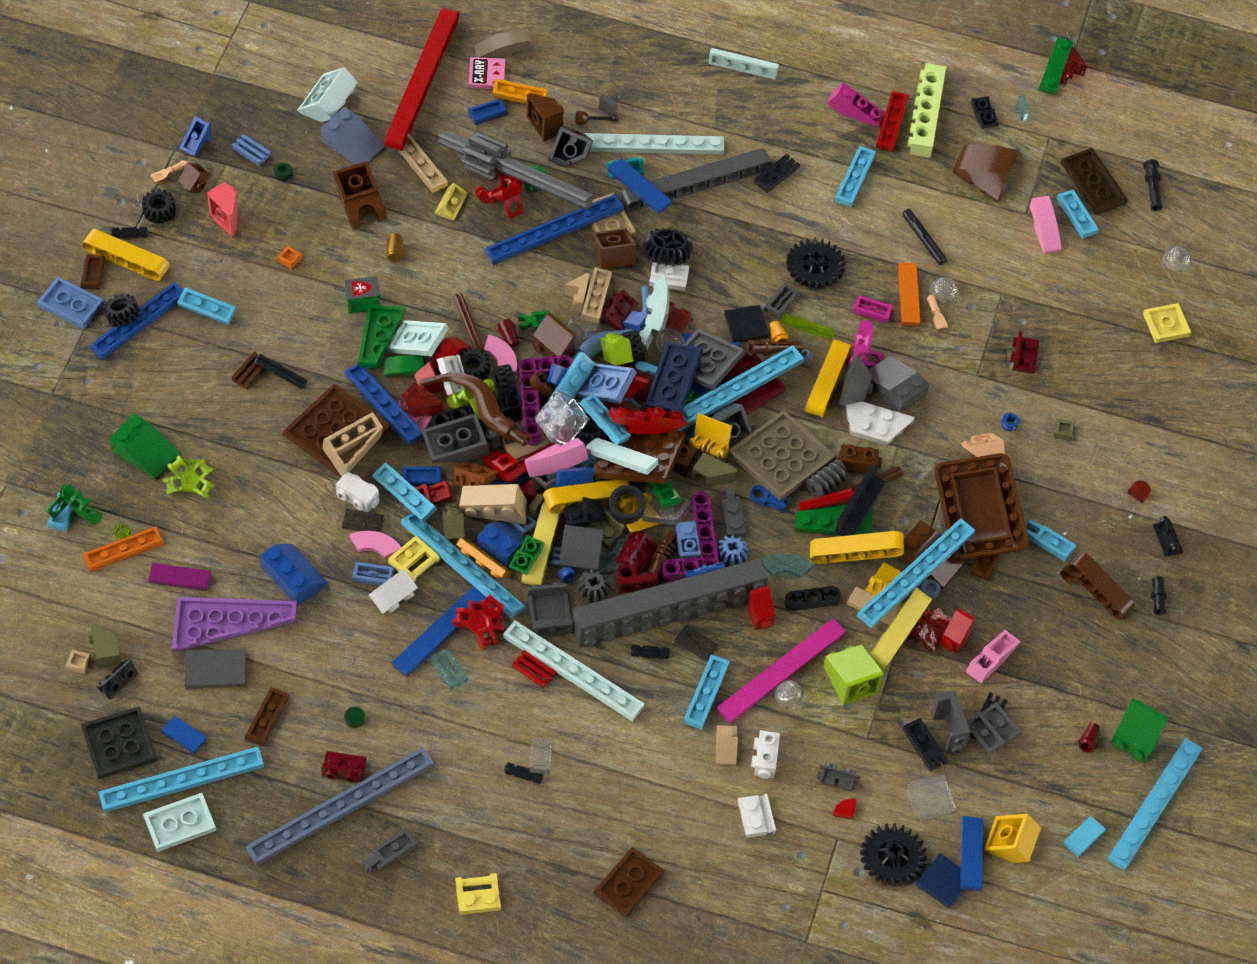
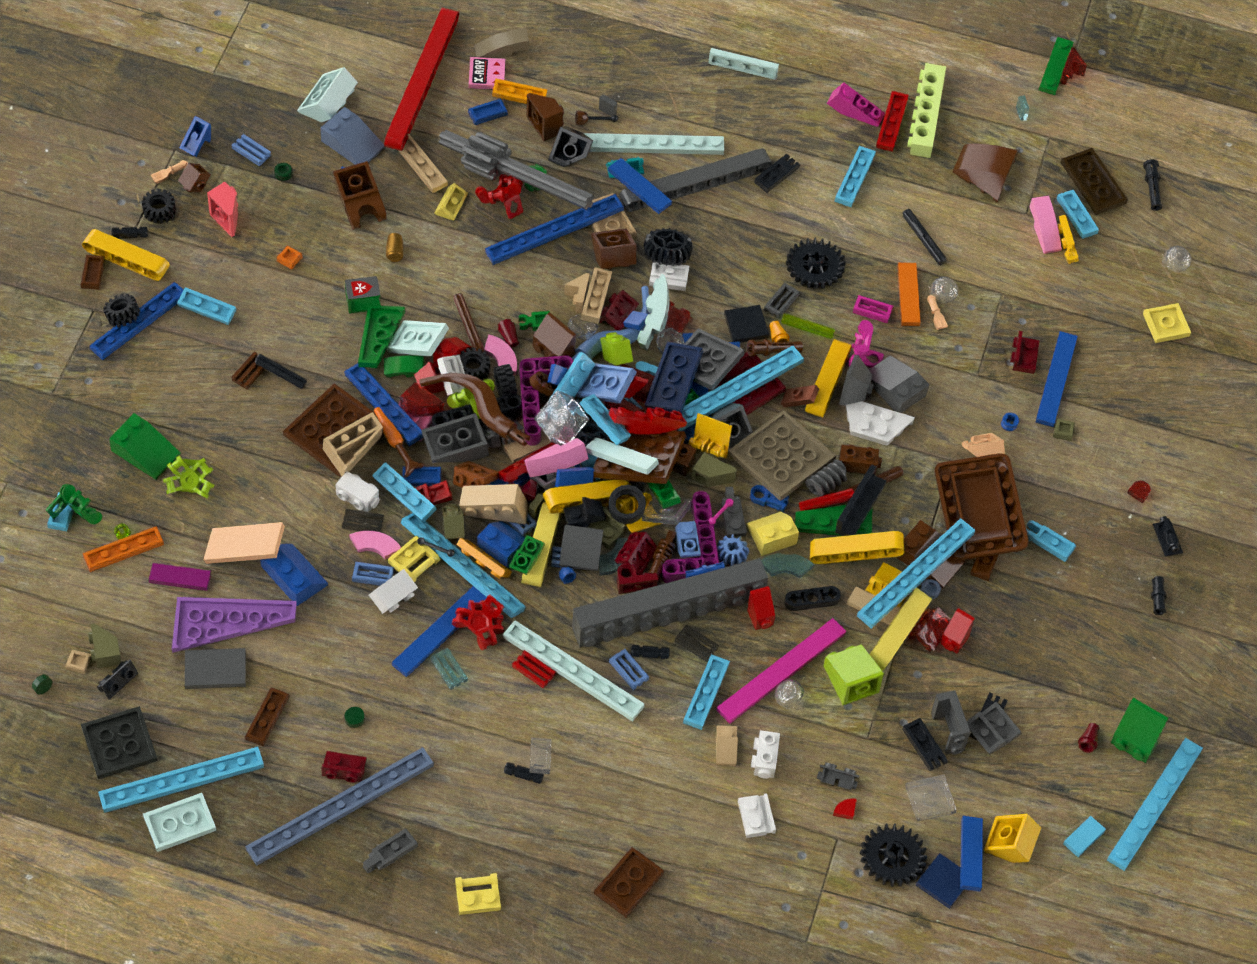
(42, 684): none -> dark green tile
(70, 302): medium blue tile -> none
(184, 734): blue tile -> none
(244, 543): none -> light nougat tile
(395, 440): none -> piece
(421, 541): none -> black hinge
(499, 461): red slope -> none
(549, 610): dark grey panel -> none
(593, 586): dark grey gear -> none
(636, 346): black tyre -> none
(638, 681): none -> medium blue tile
(729, 502): none -> dark pink hinge
(773, 532): none -> light yellow slope
(800, 396): none -> copper plate
(808, 357): sand blue hinge -> none
(983, 112): black slope -> none
(992, 656): bright pink slope -> none
(1056, 379): none -> blue tile
(1067, 240): none -> yellow hinge
(1099, 584): reddish brown beam -> none

